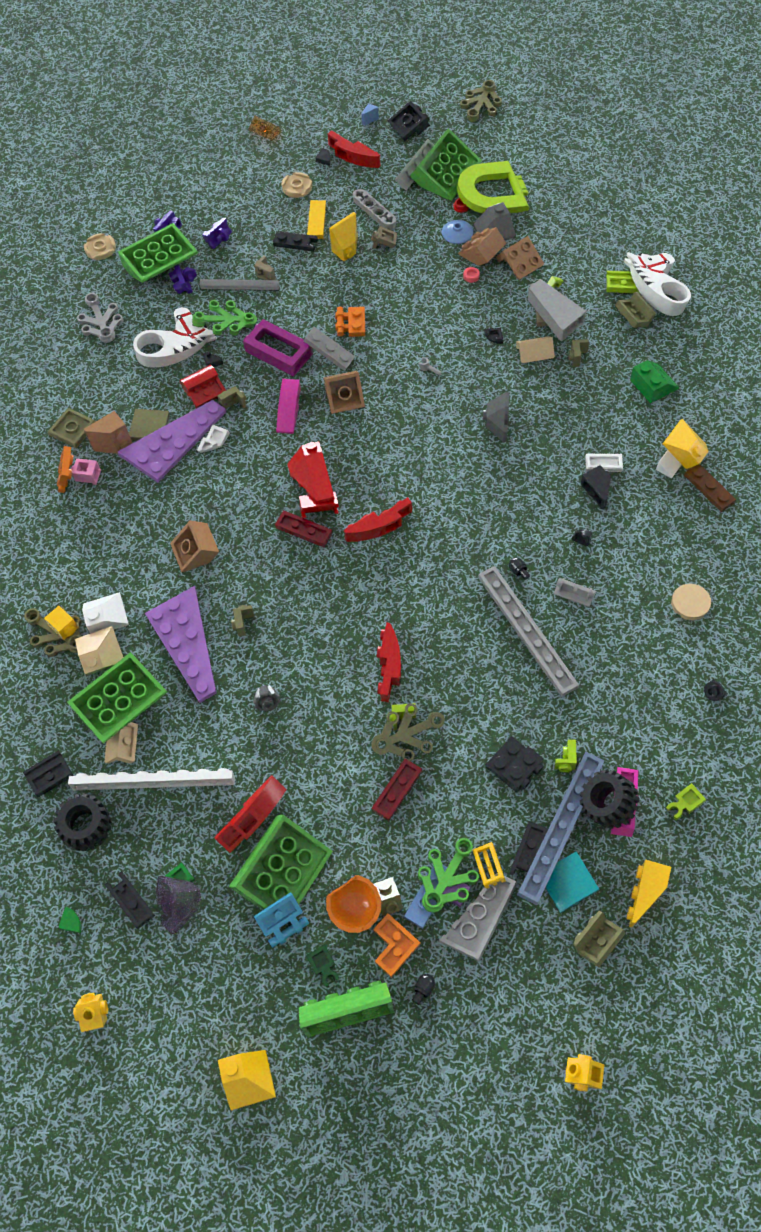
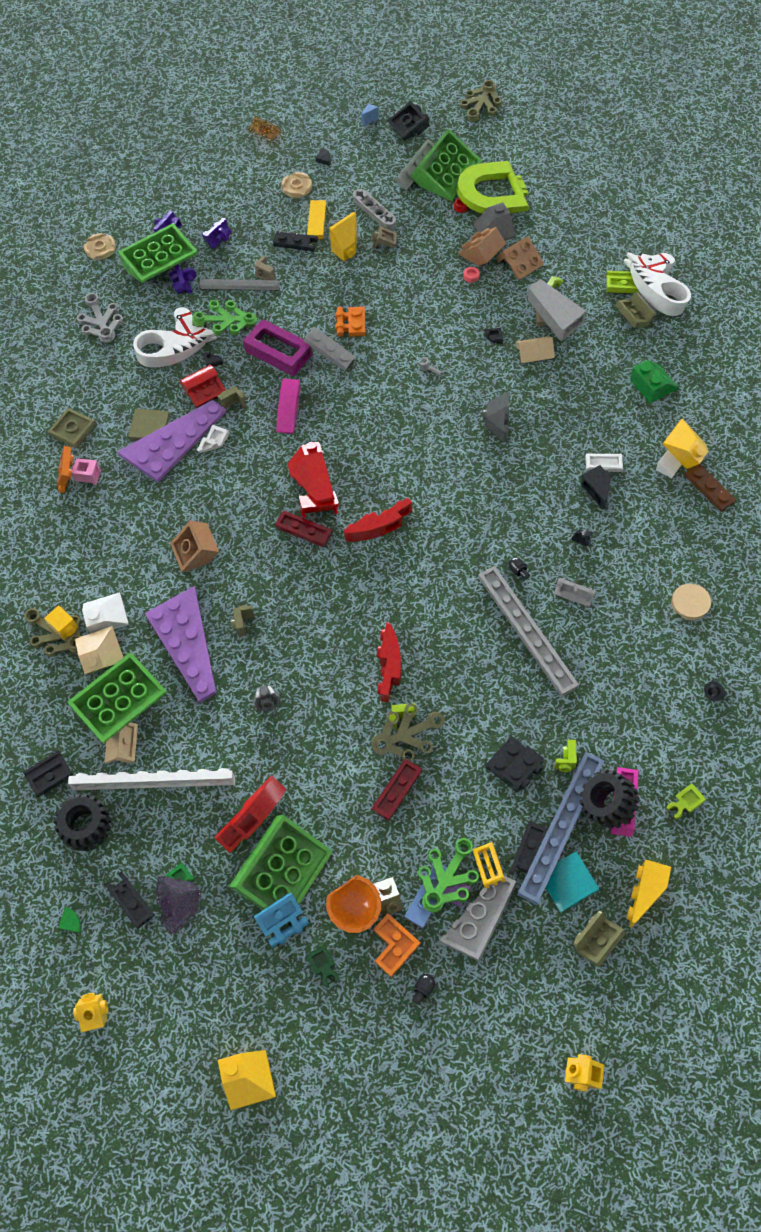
(108, 434): medium nougat slope -> none
(344, 391): medium nougat slope -> none
(345, 1009): bright green slope -> none
(354, 153): red slope -> none
(457, 231): medium blue dish -> none
(577, 347): olive bracket -> none

